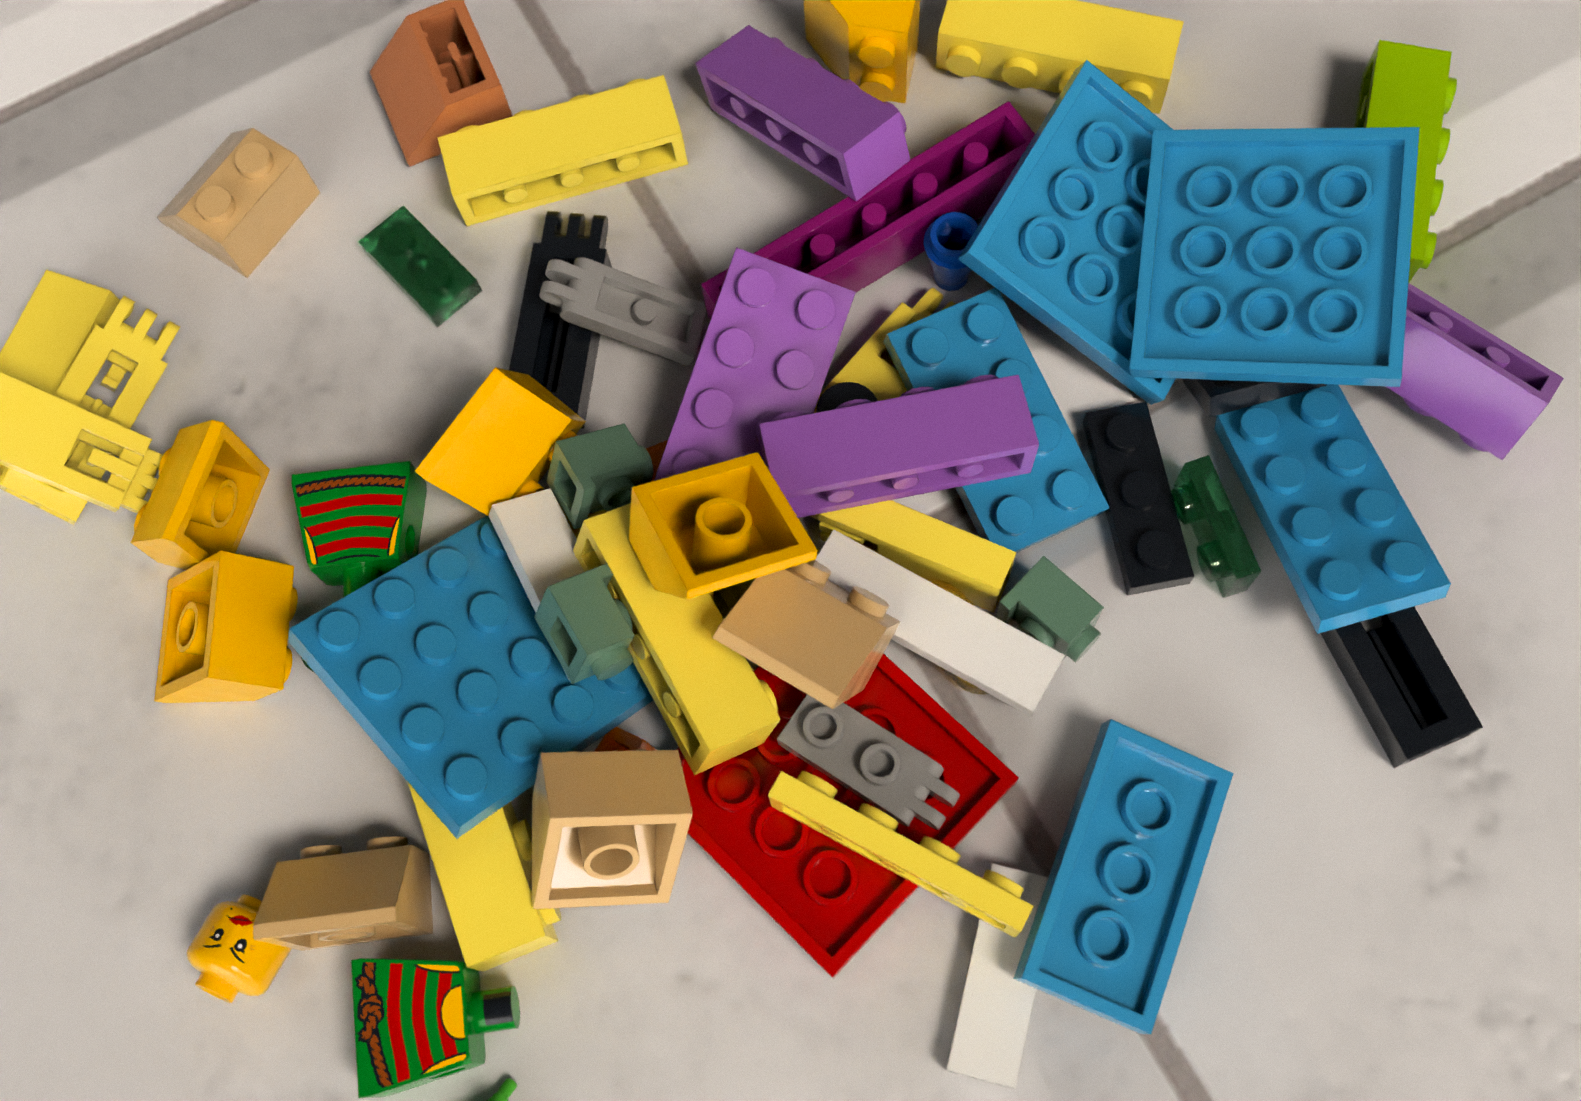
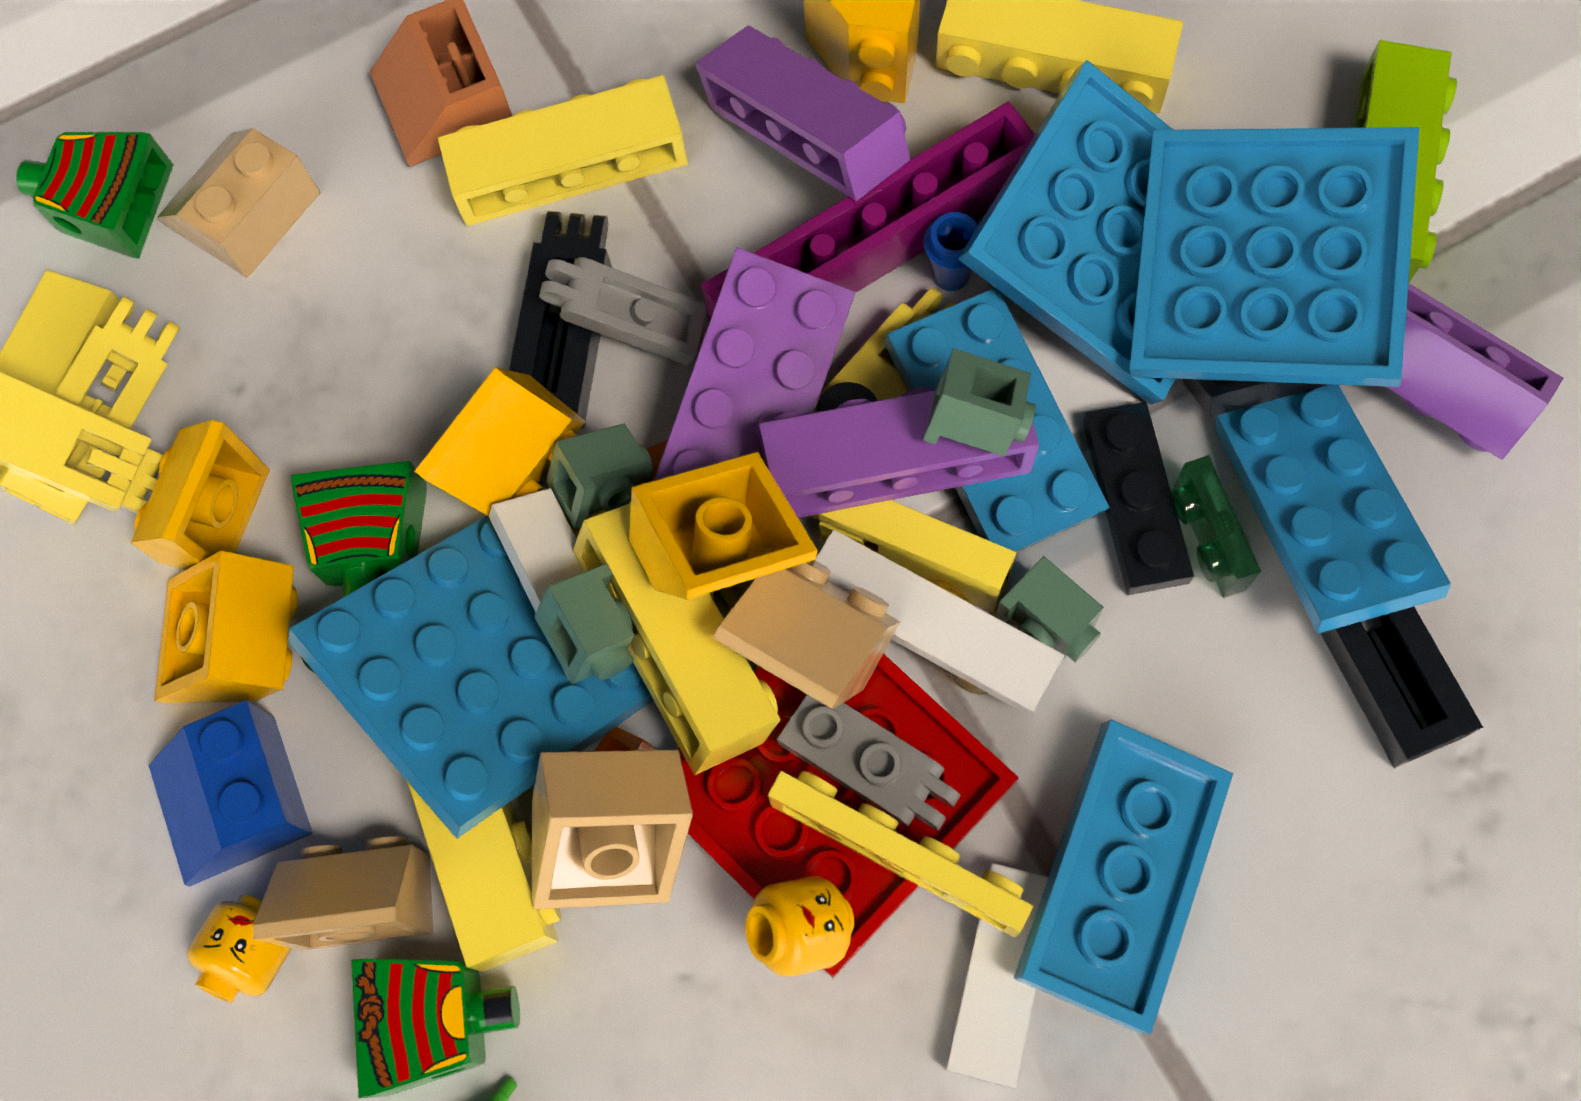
(100, 187): none -> green torso
(227, 792): none -> blue slope
(420, 266): clear green plate -> none
(799, 926): none -> yellow head
(980, 404): none -> sand green brick

